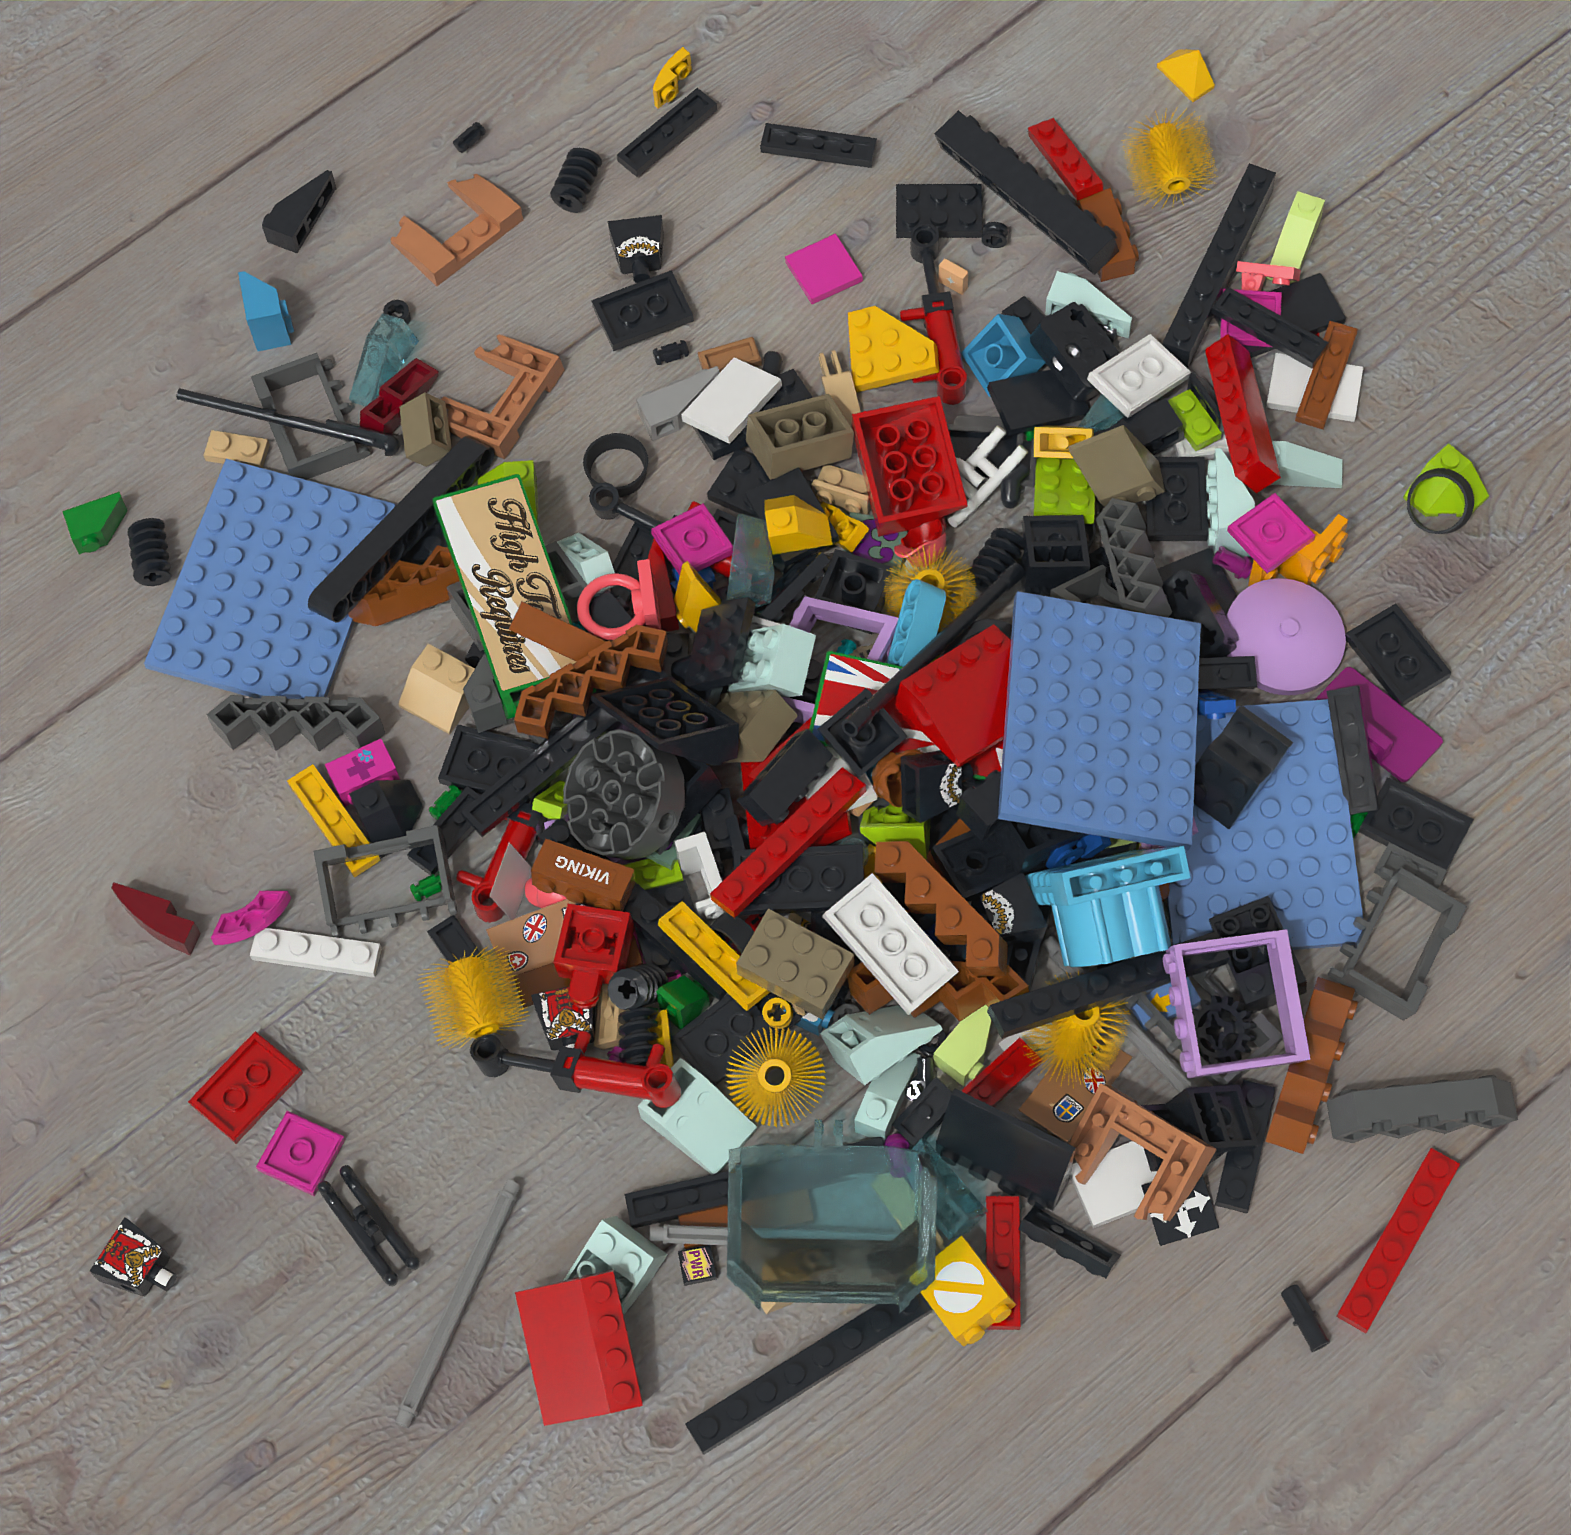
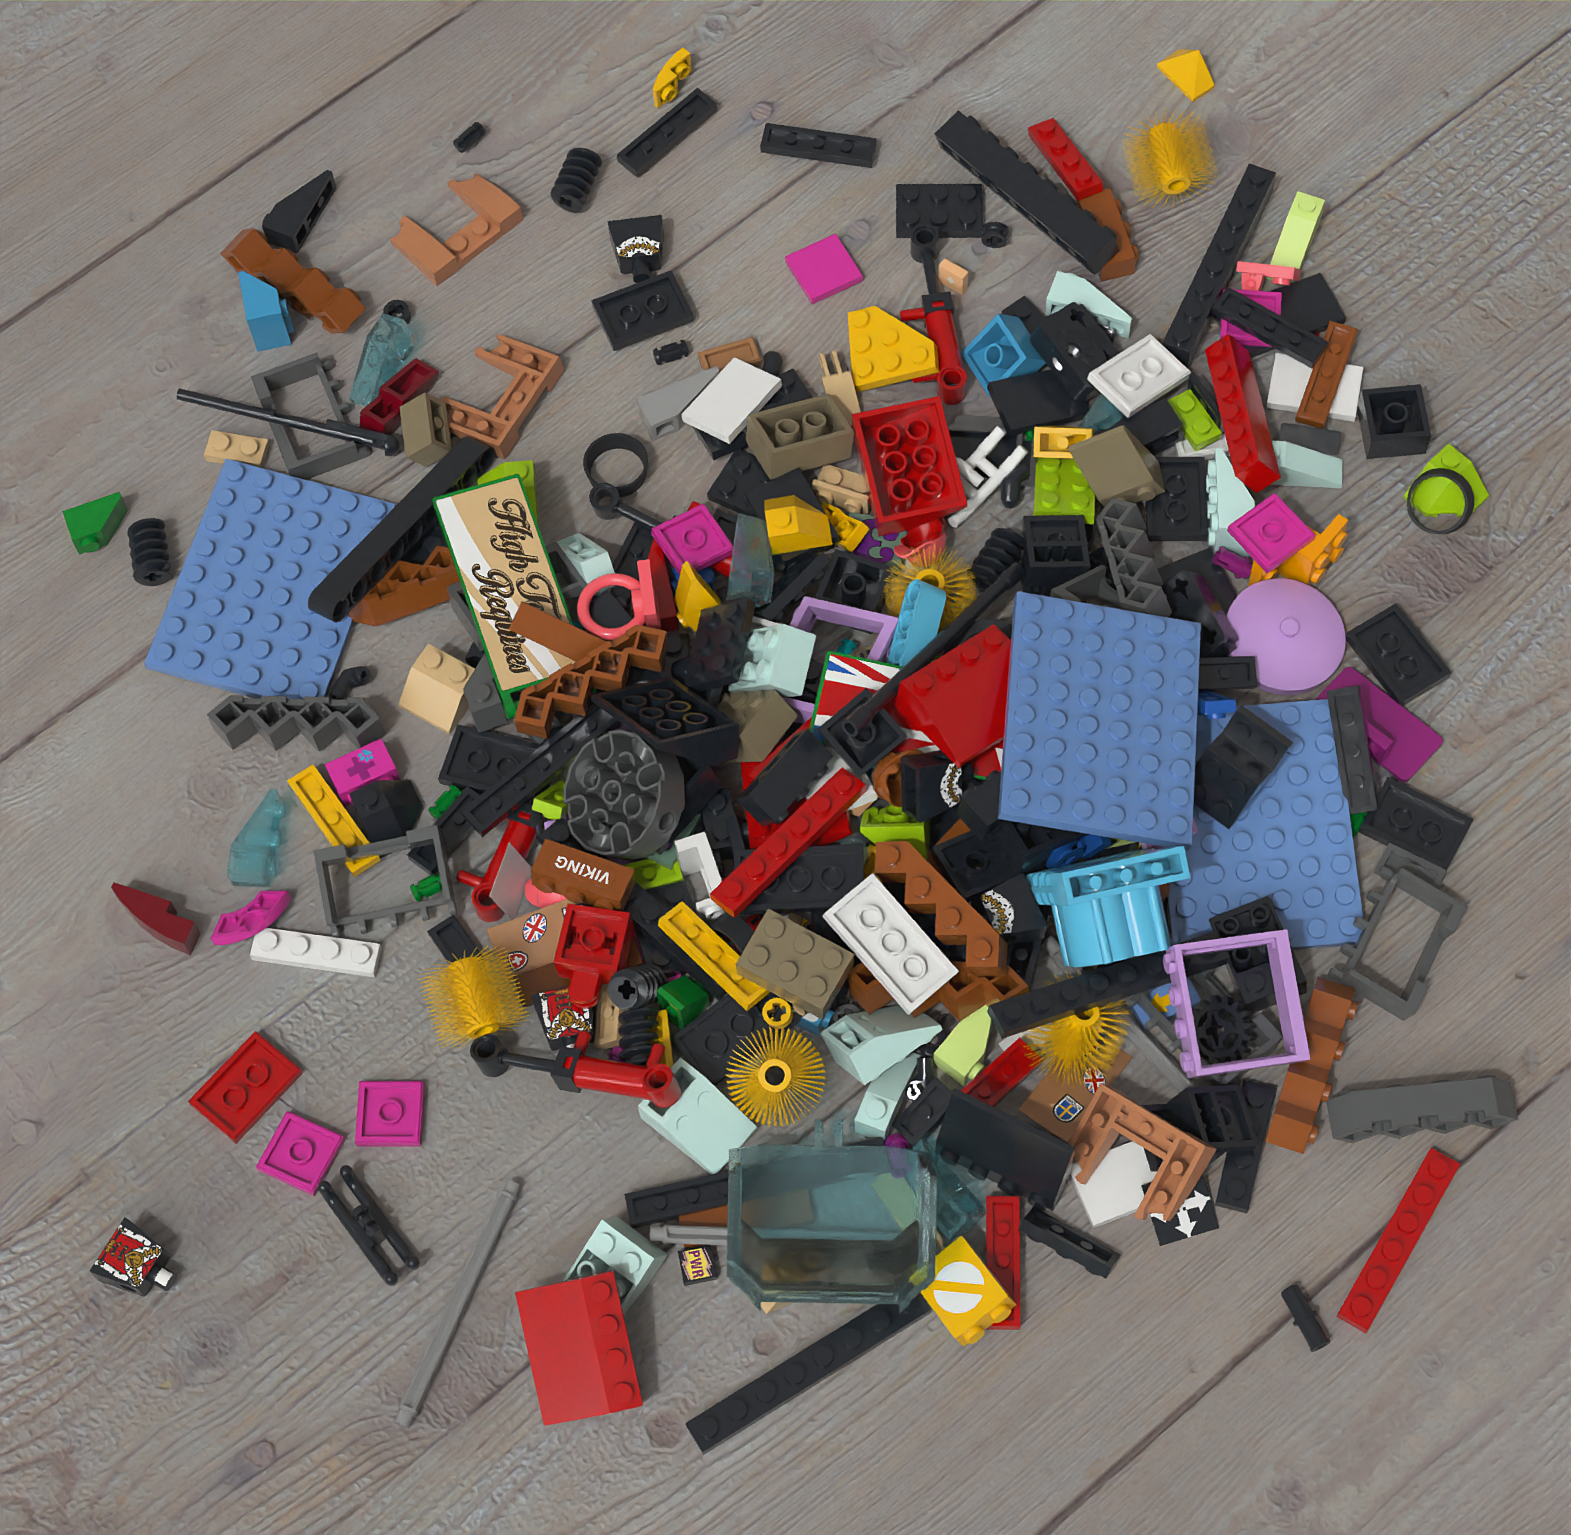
(253, 850): none -> clear light blue slope
(304, 288): none -> dark orange brick
(350, 679): none -> black arm
(390, 1113): none -> dark pink tile
(1310, 437): none -> black slope
(1393, 421): none -> black brick

